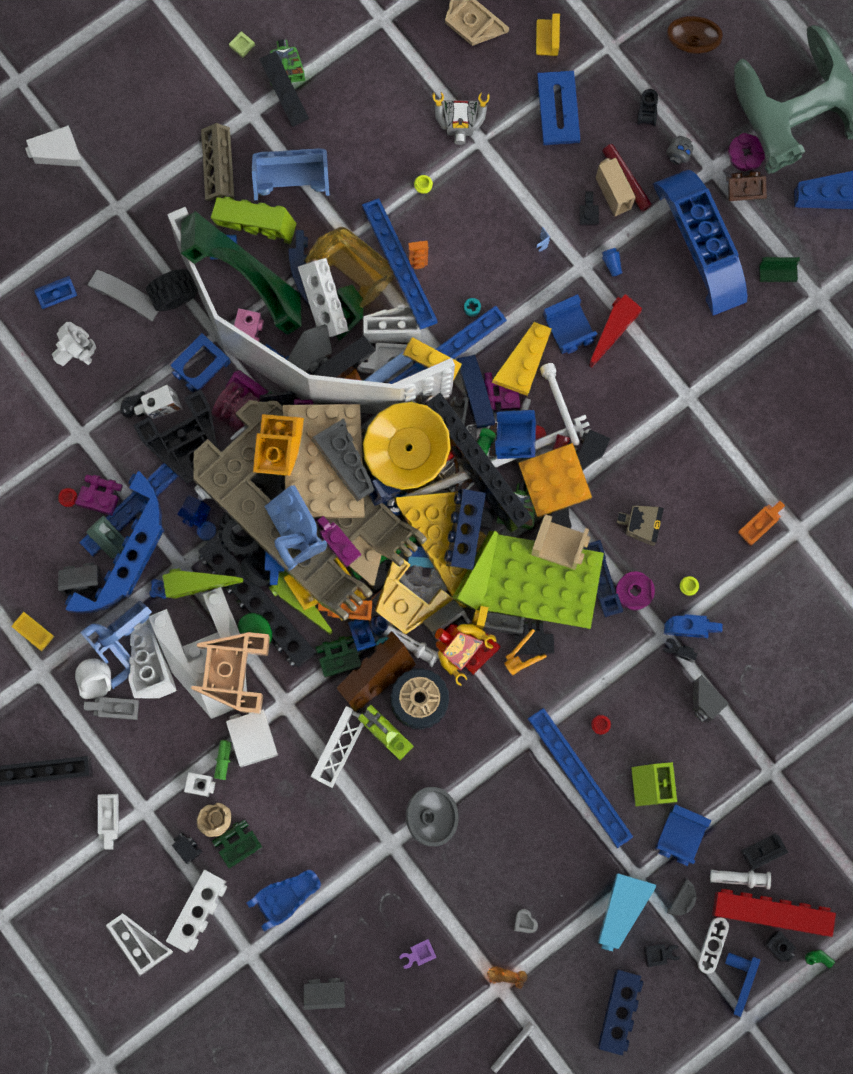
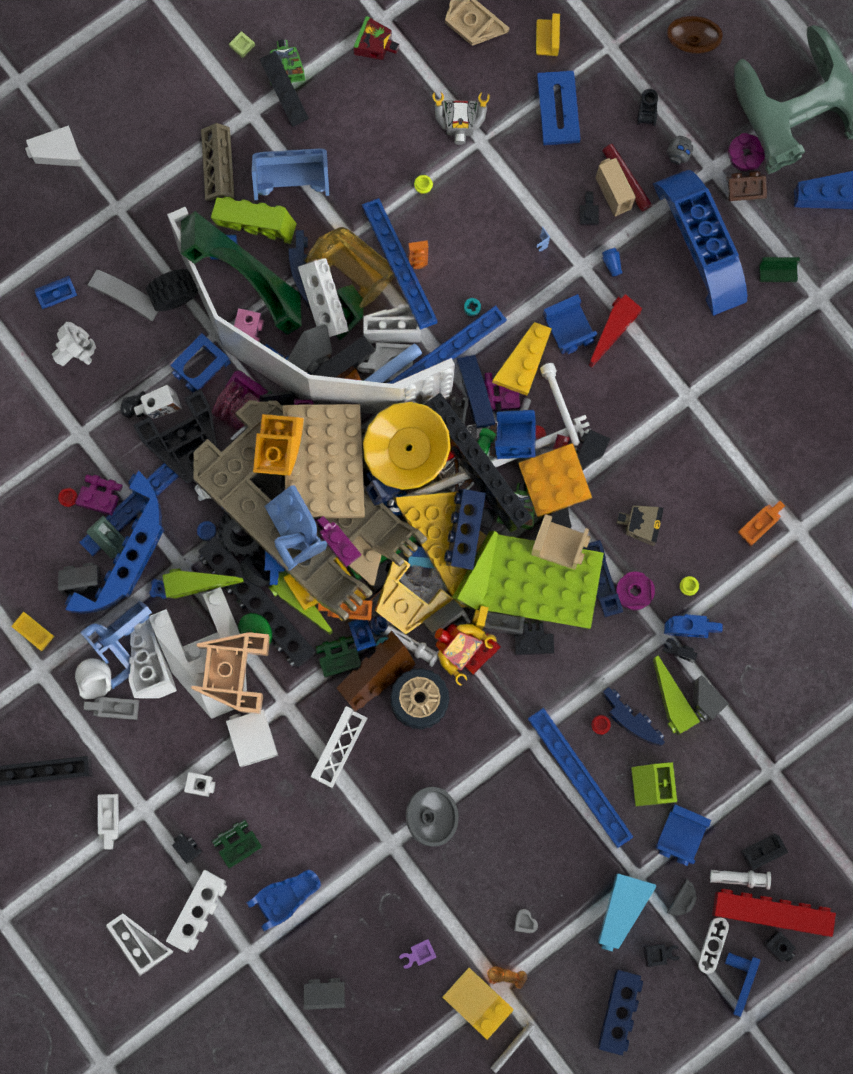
(193, 512): clear blue brick -> none
(214, 819): tan hair -> none
(222, 760): bright green axle -> none
(339, 451): dark grey wing -> none
(374, 40): none -> dark red torso
(385, 732): lime plate -> none
(427, 355): yellow plate -> none
(478, 1003): none -> yellow slope
(515, 664): light orange plant -> none
(637, 726): none -> dark blue slope
(677, 709): none -> lime slope
(819, 956): green arm -> none

